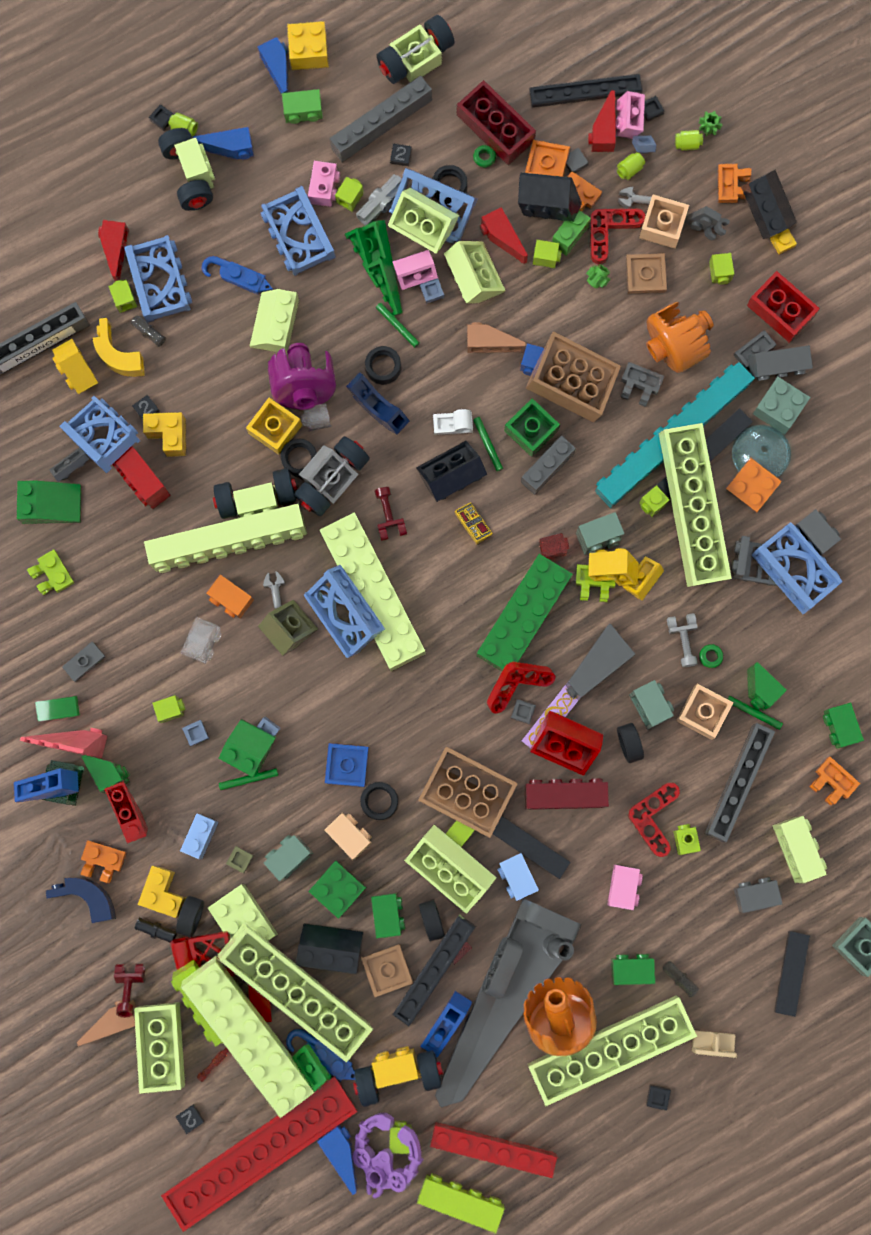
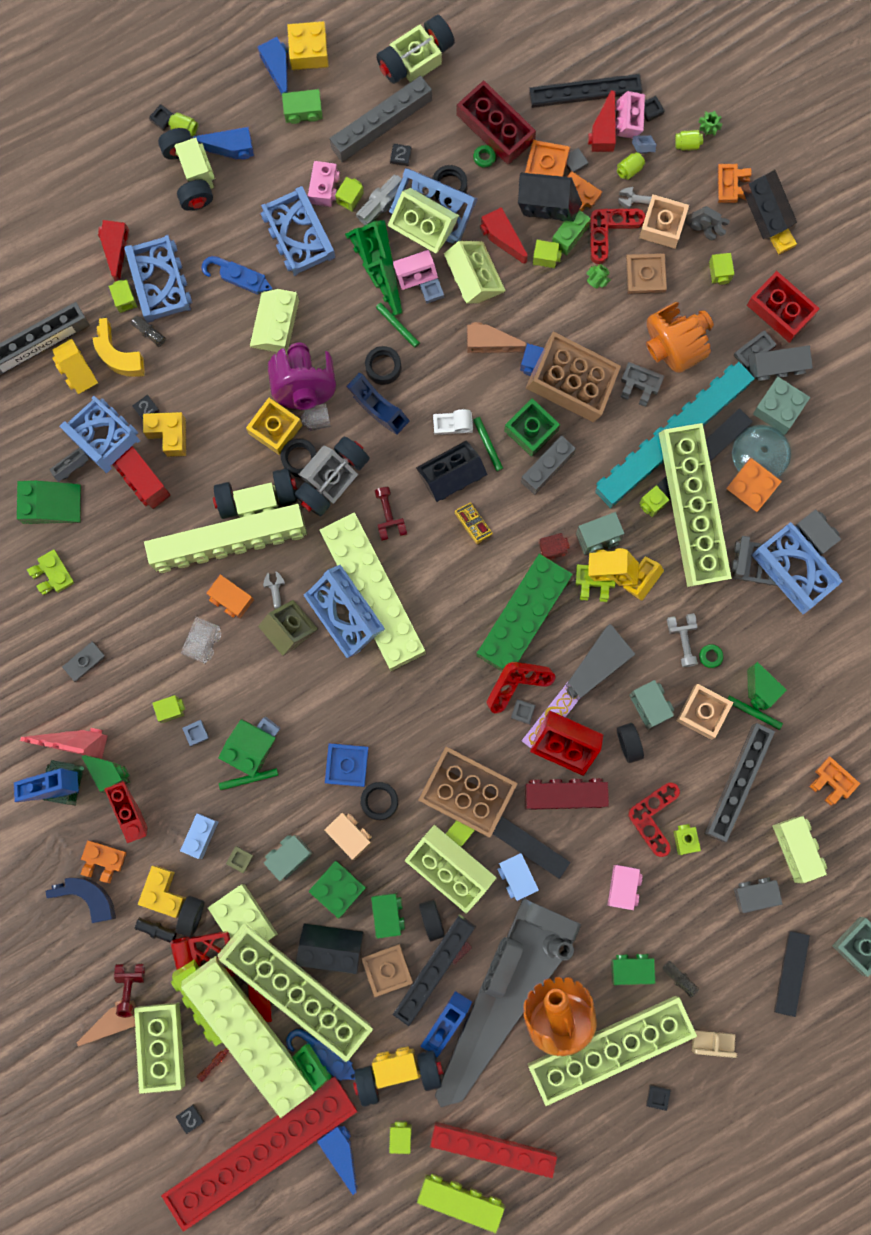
(57, 708): green slope -> none
(379, 1168): medium lavender piece -> none
(842, 725): green brick -> none

